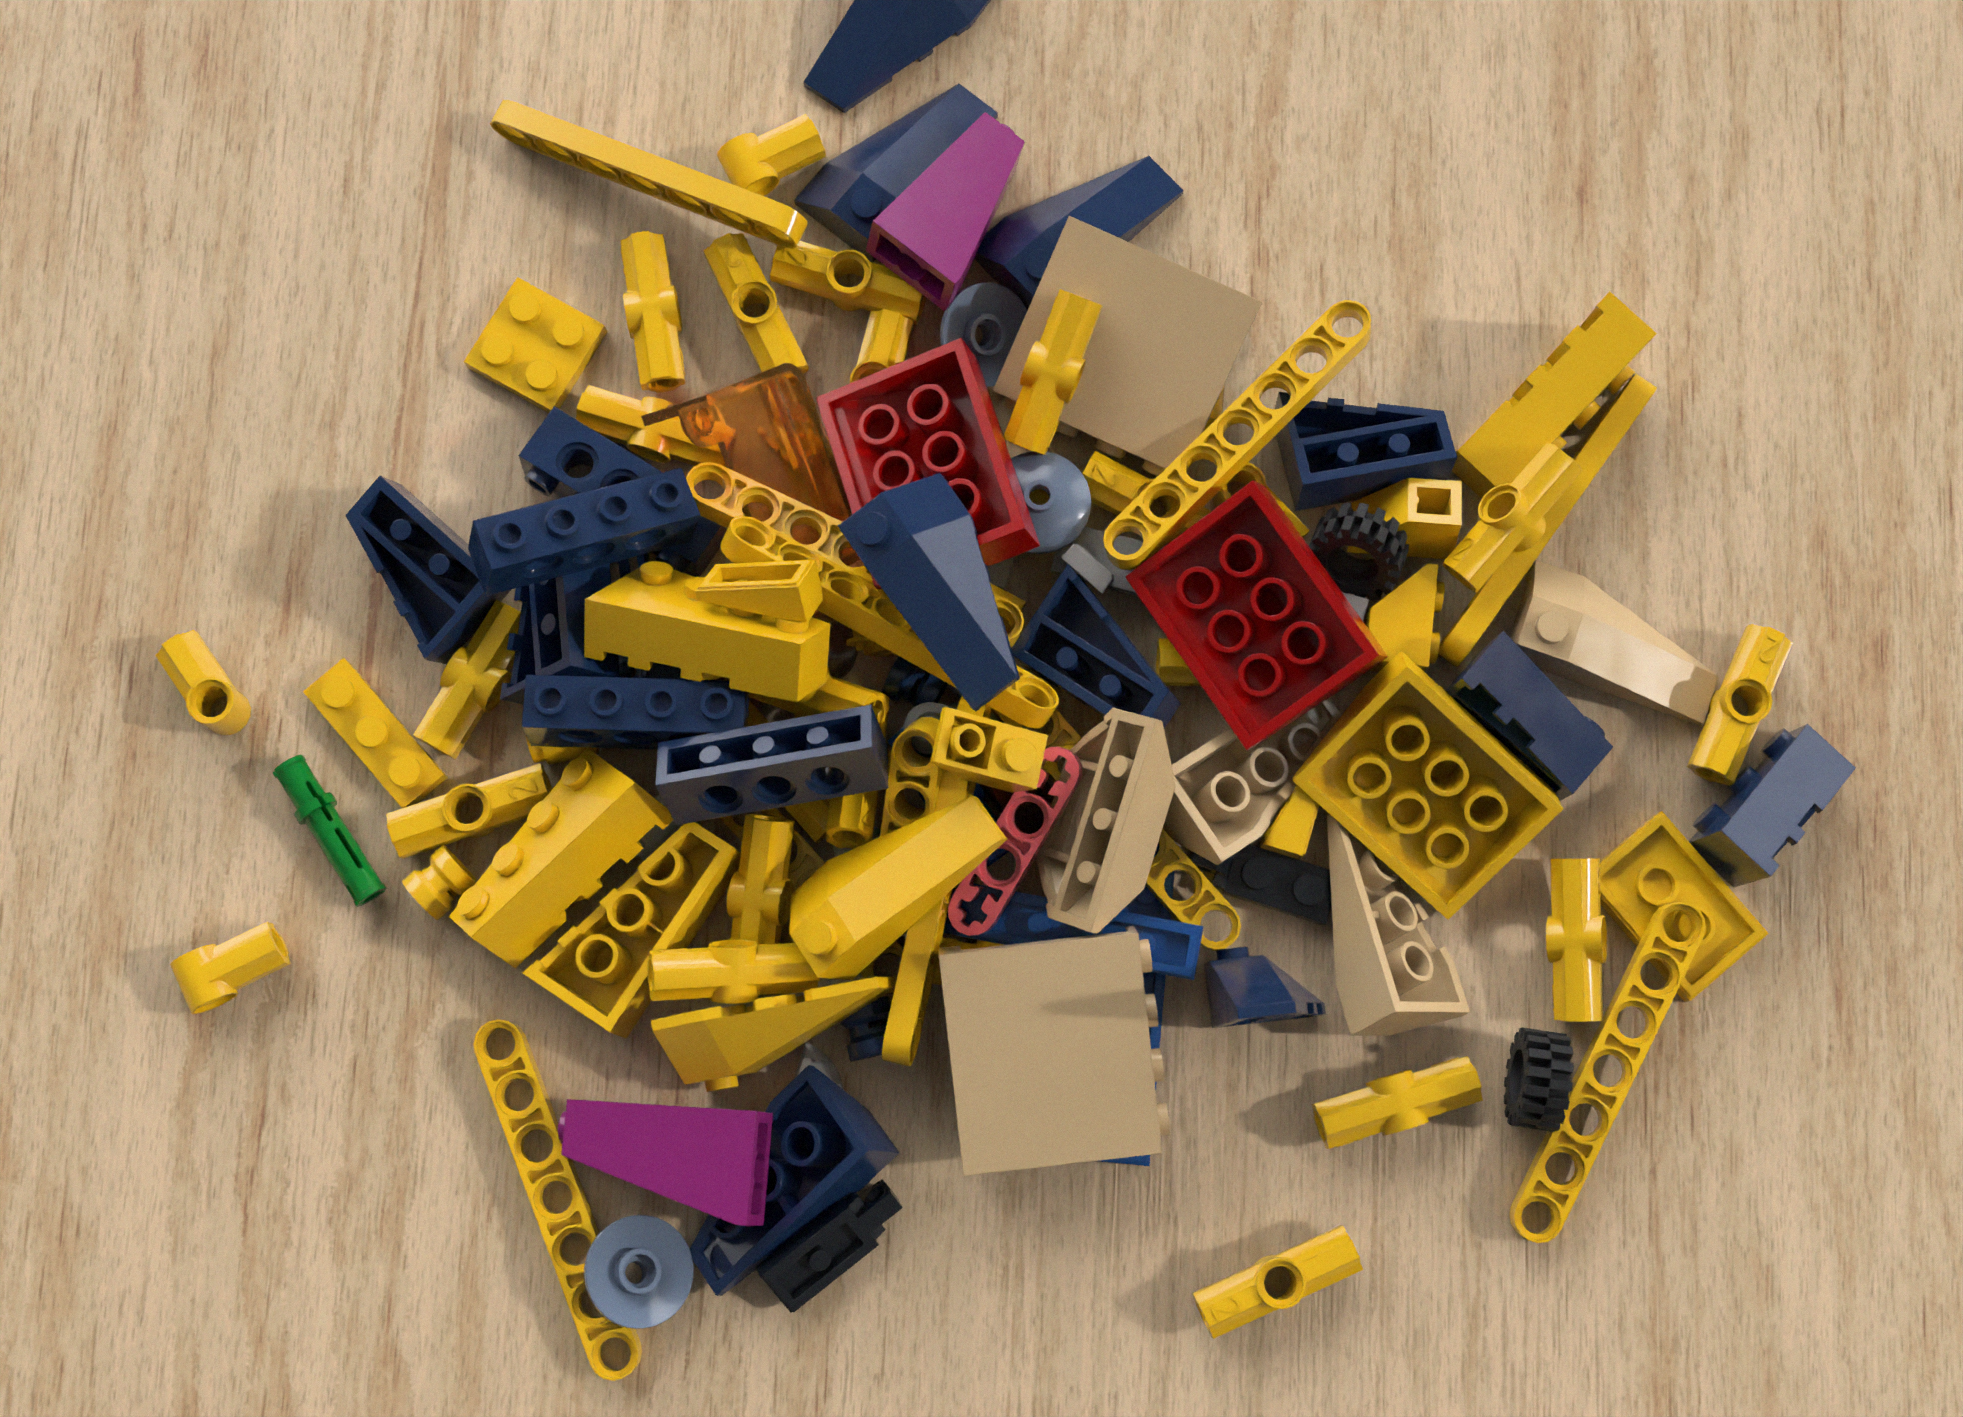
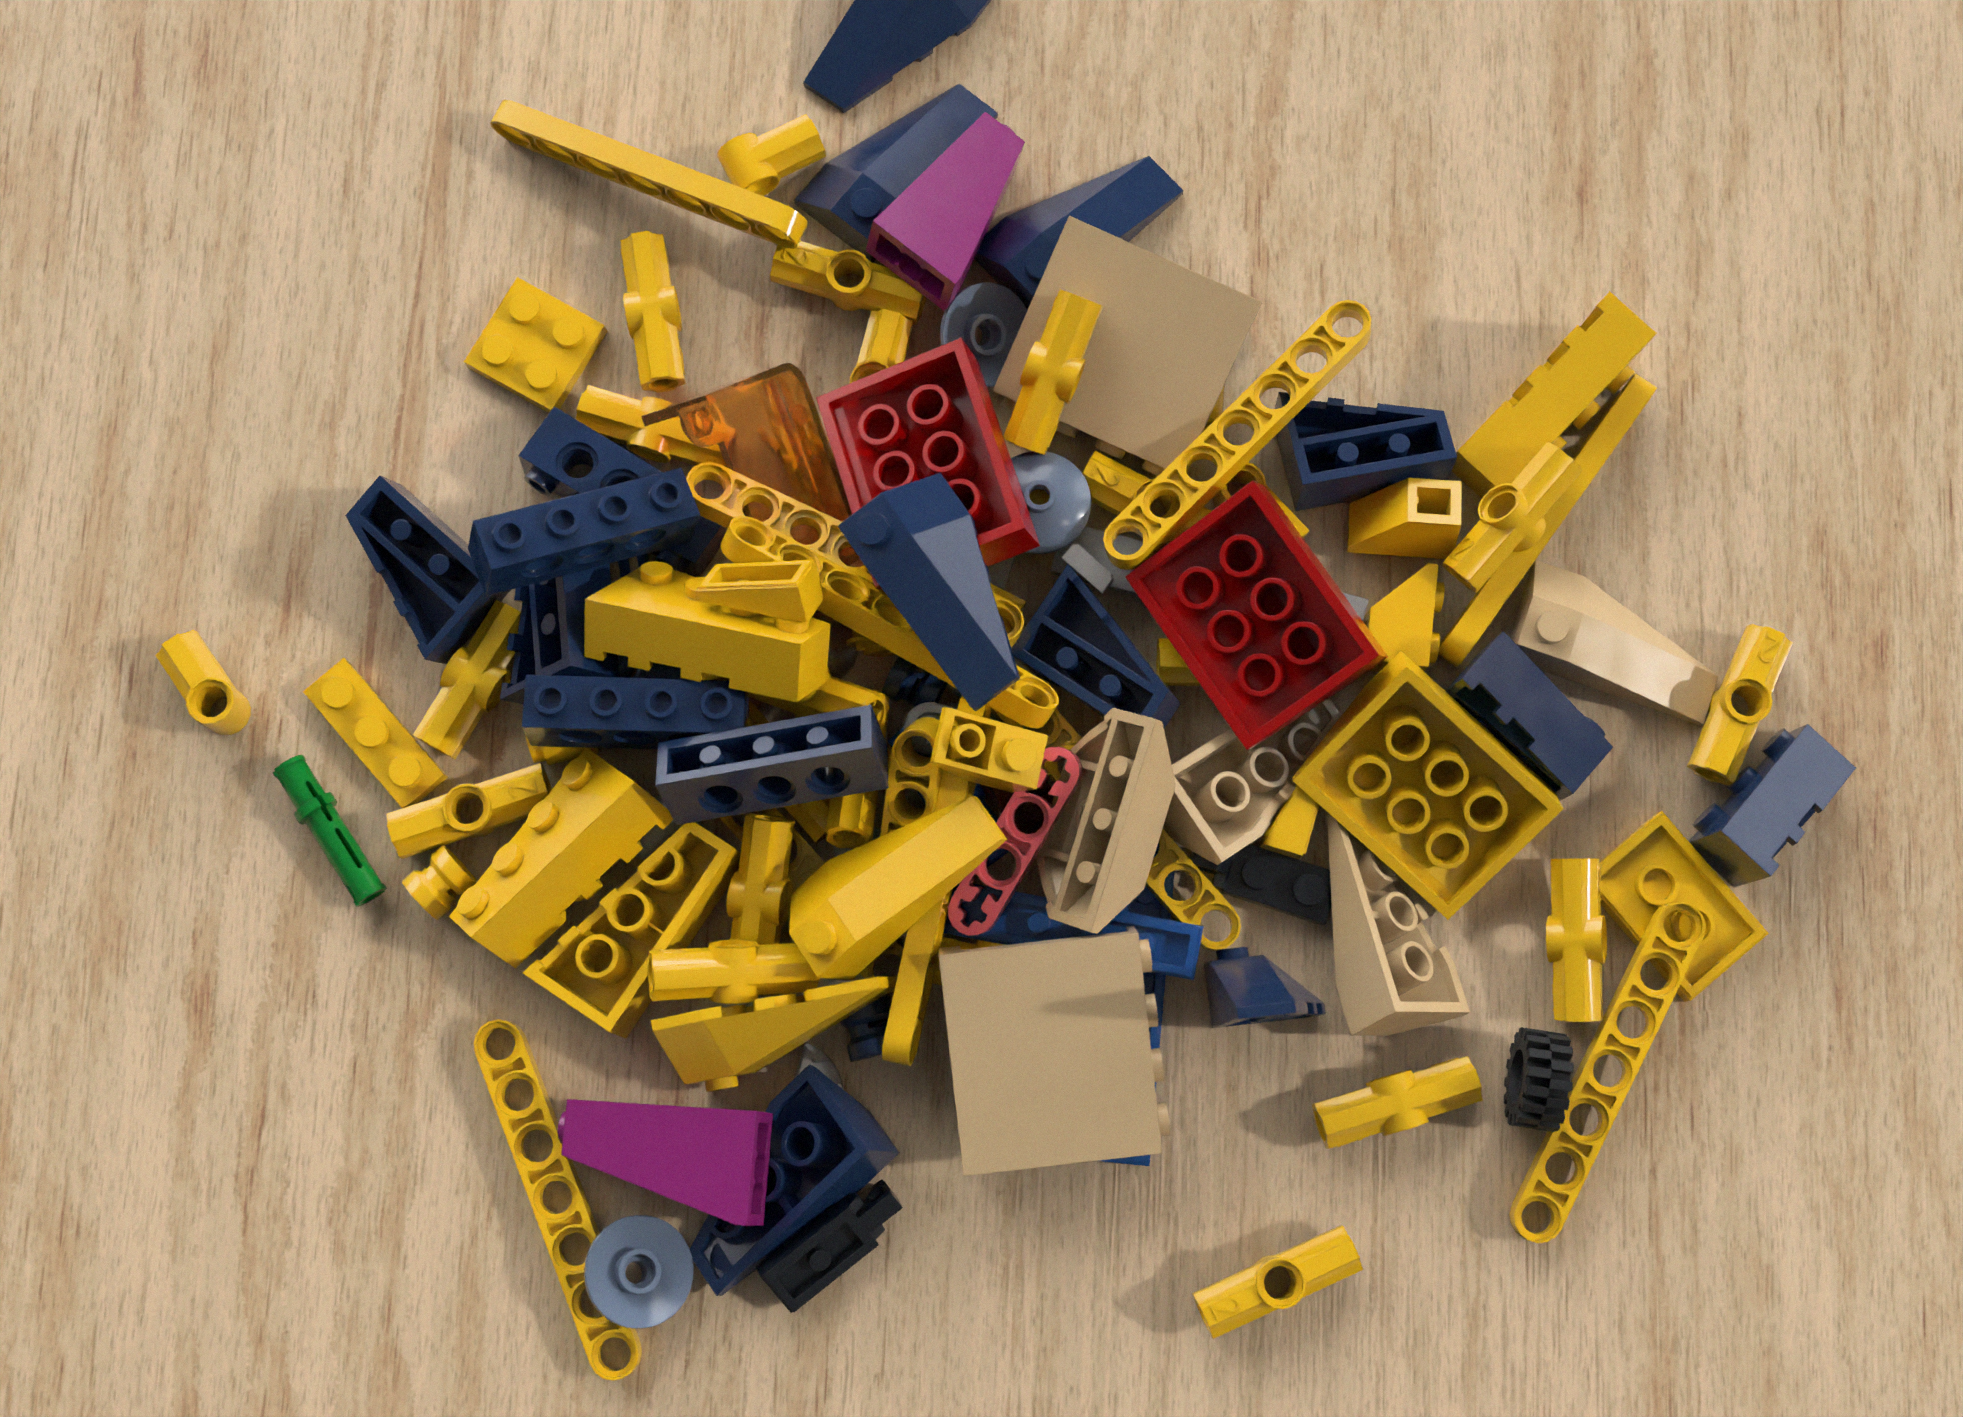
(215, 973): yellow piece -> none
(744, 285): yellow piece -> none
(1367, 533): black tyre -> none

